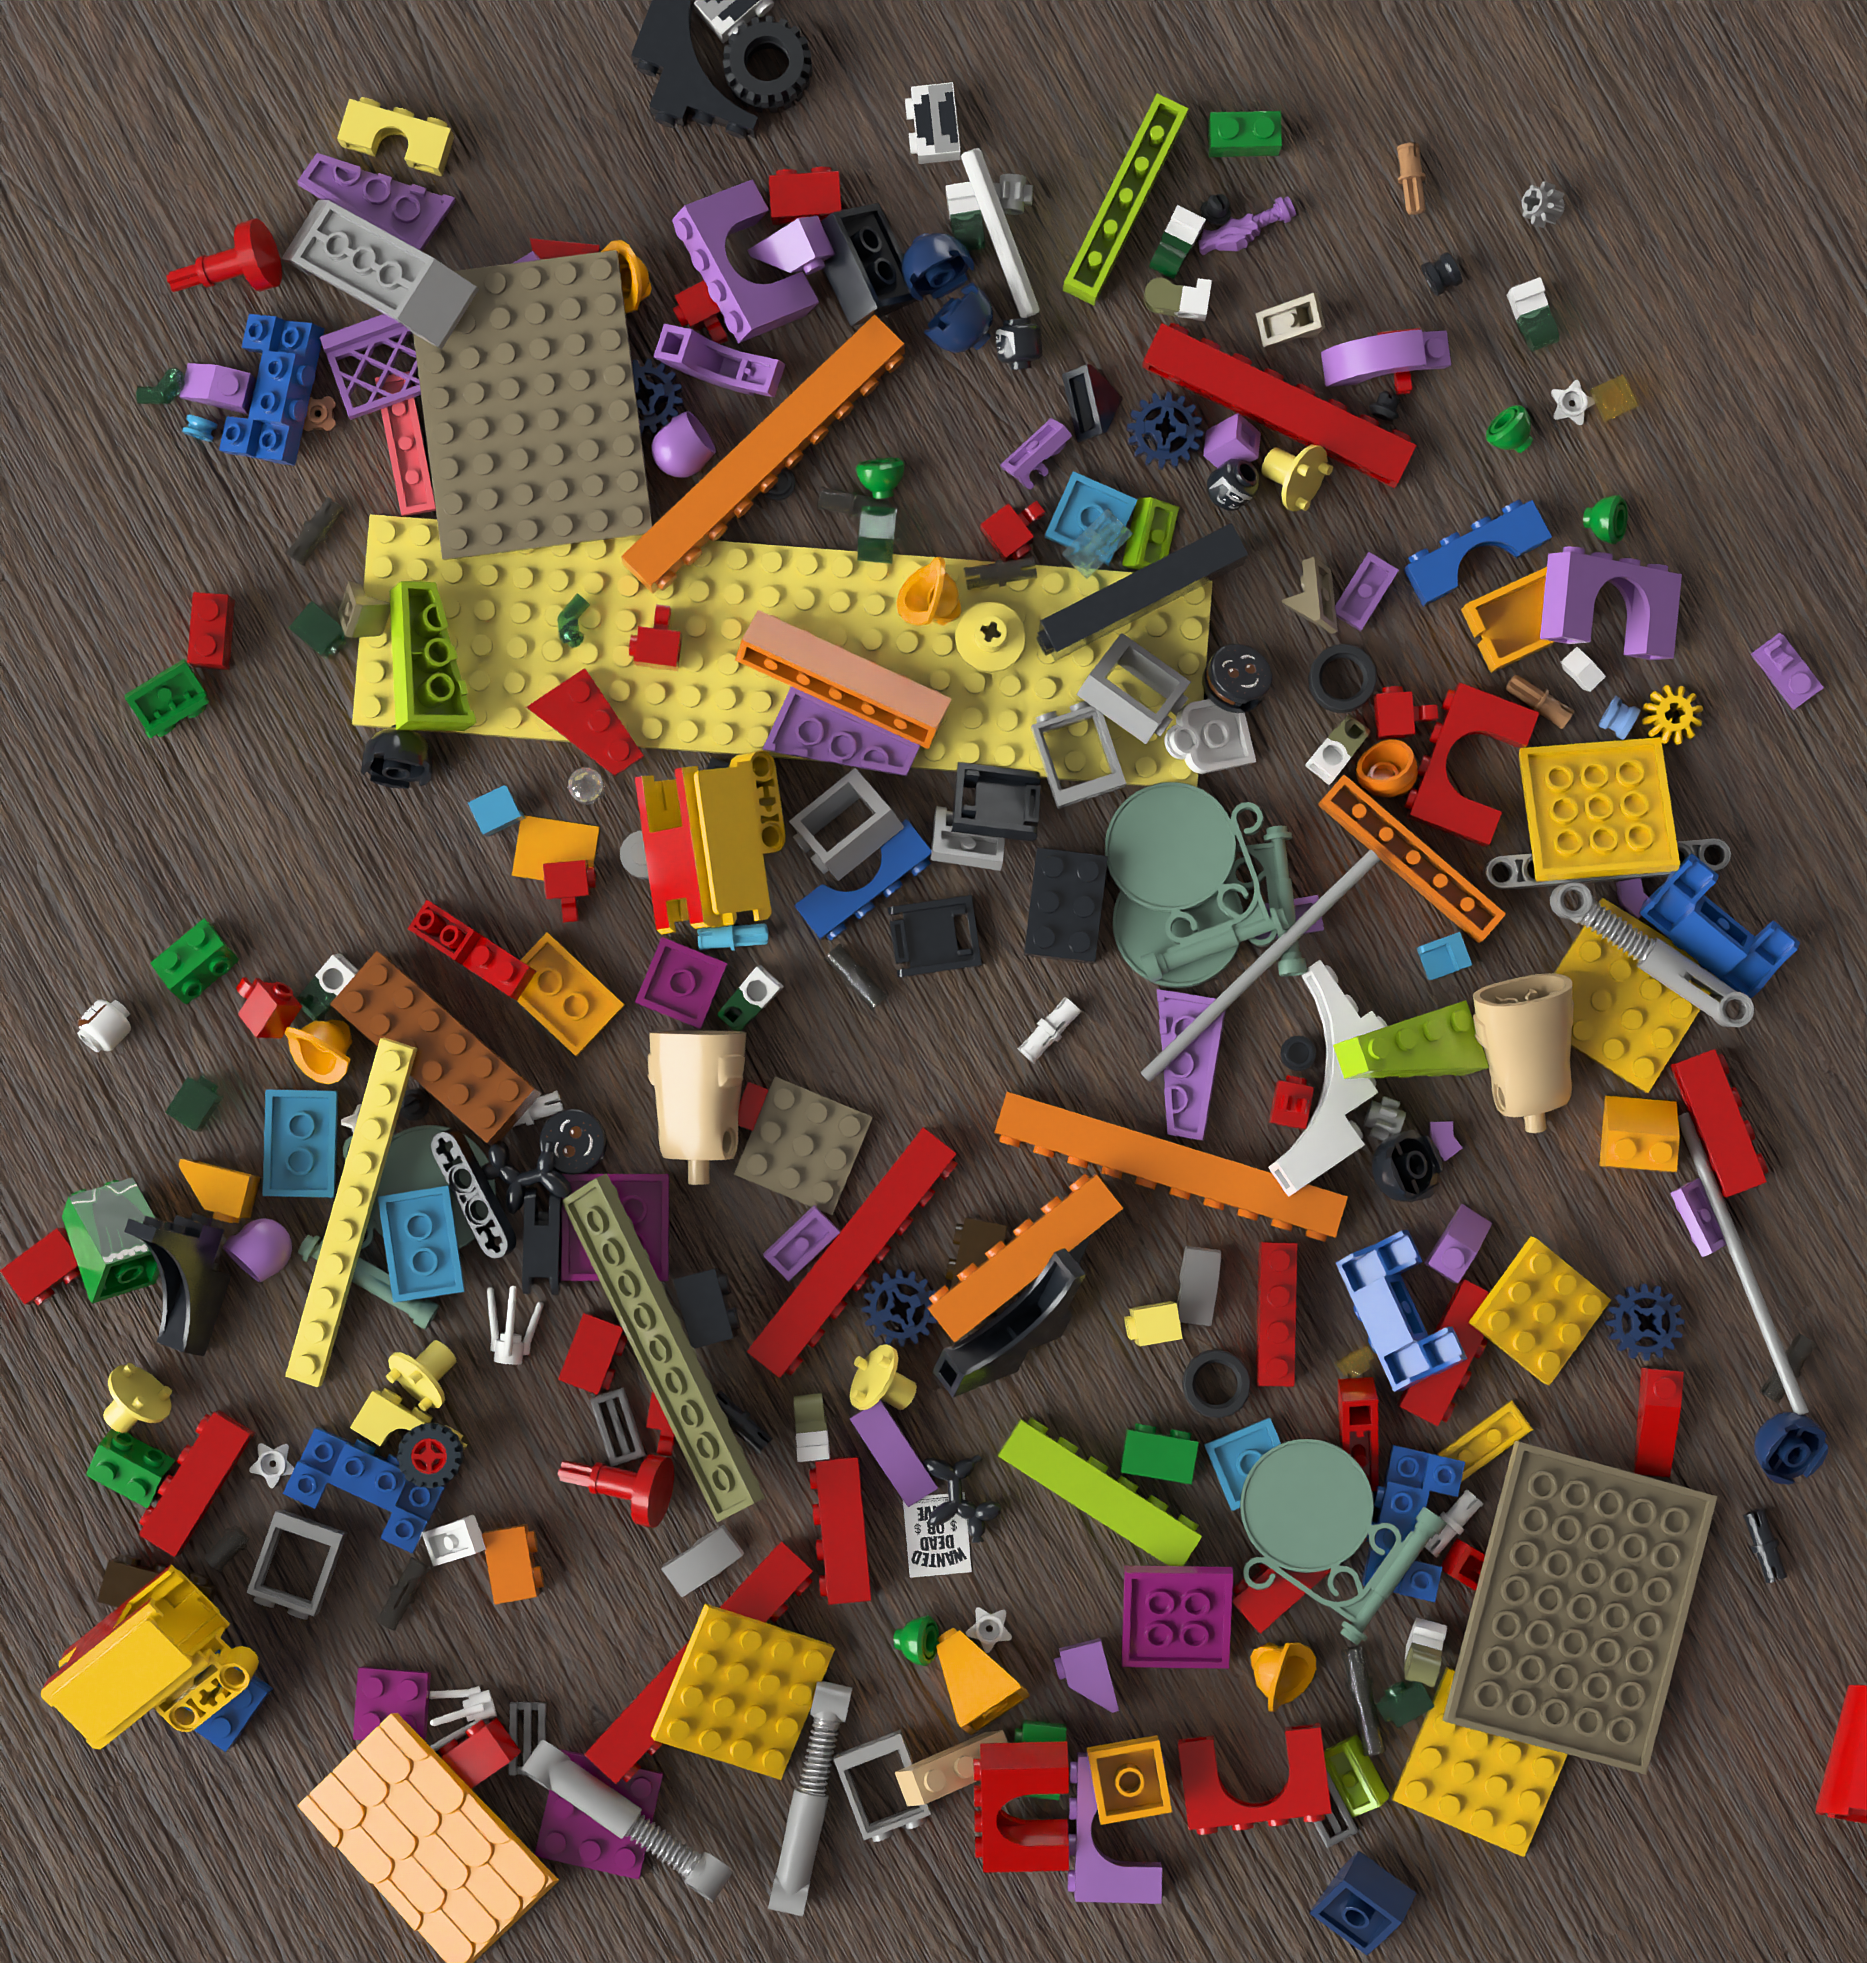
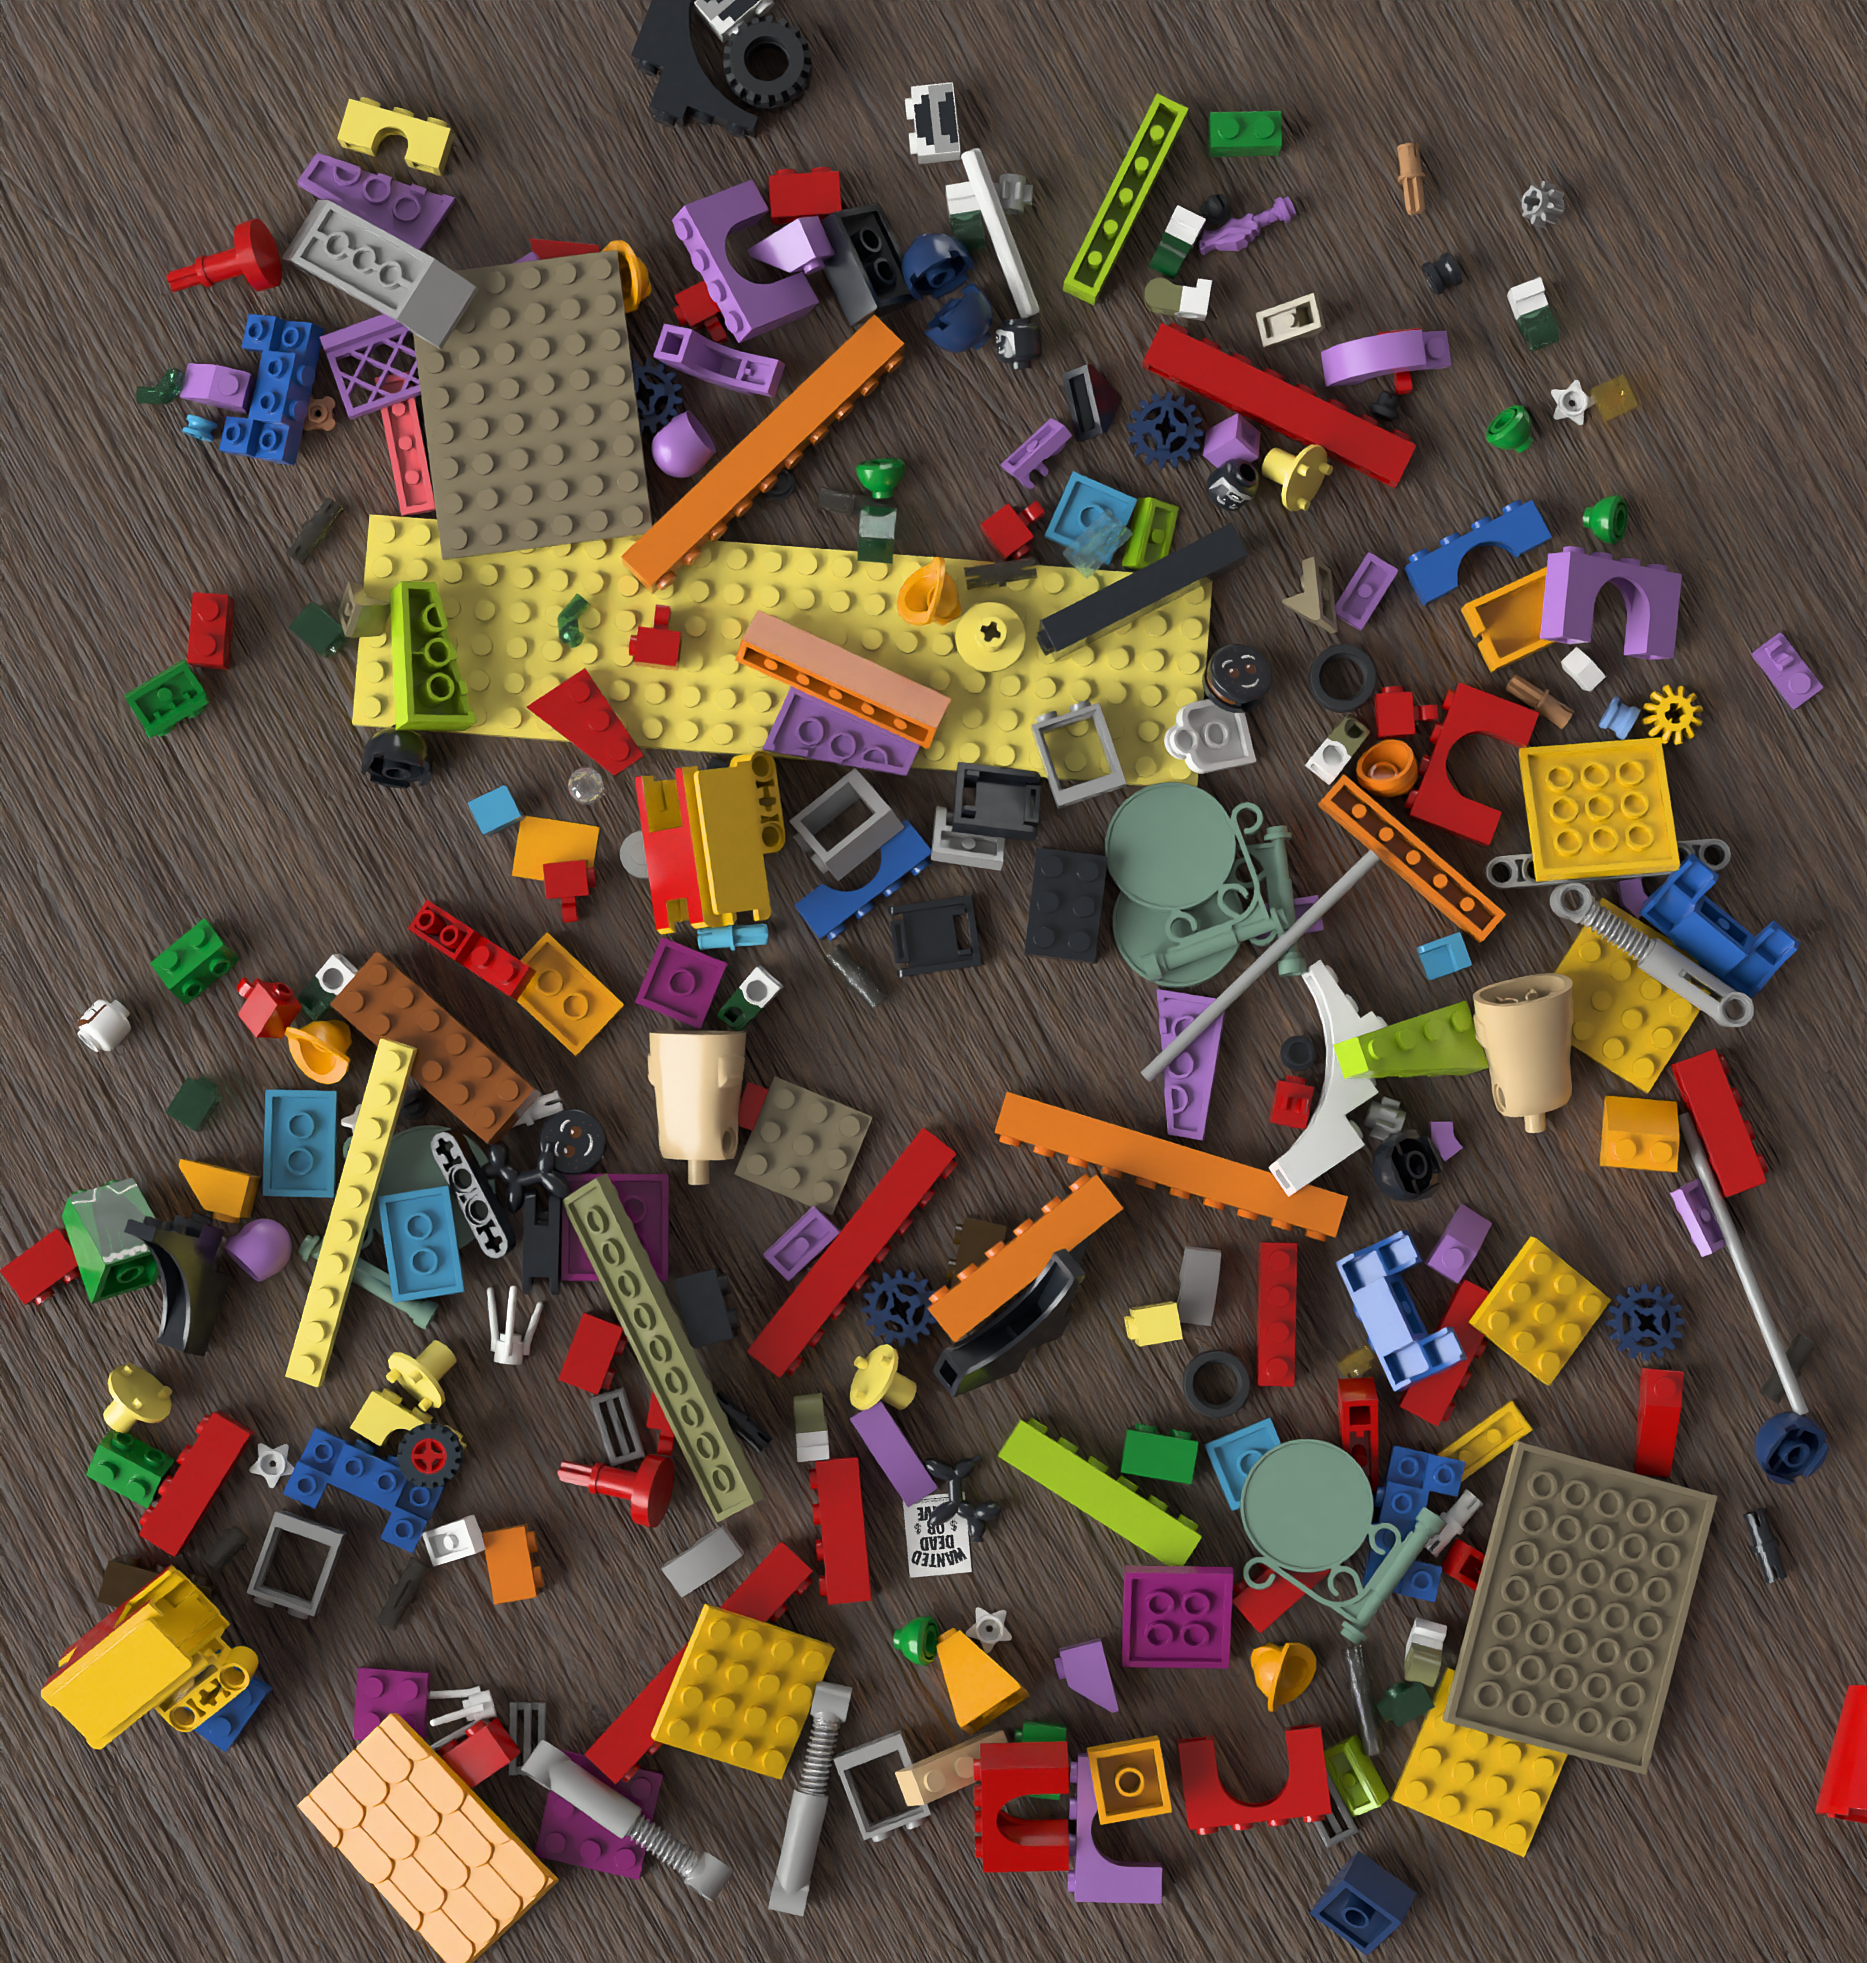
(1049, 1030): white pin -> none
(1121, 706): light grey window -> none

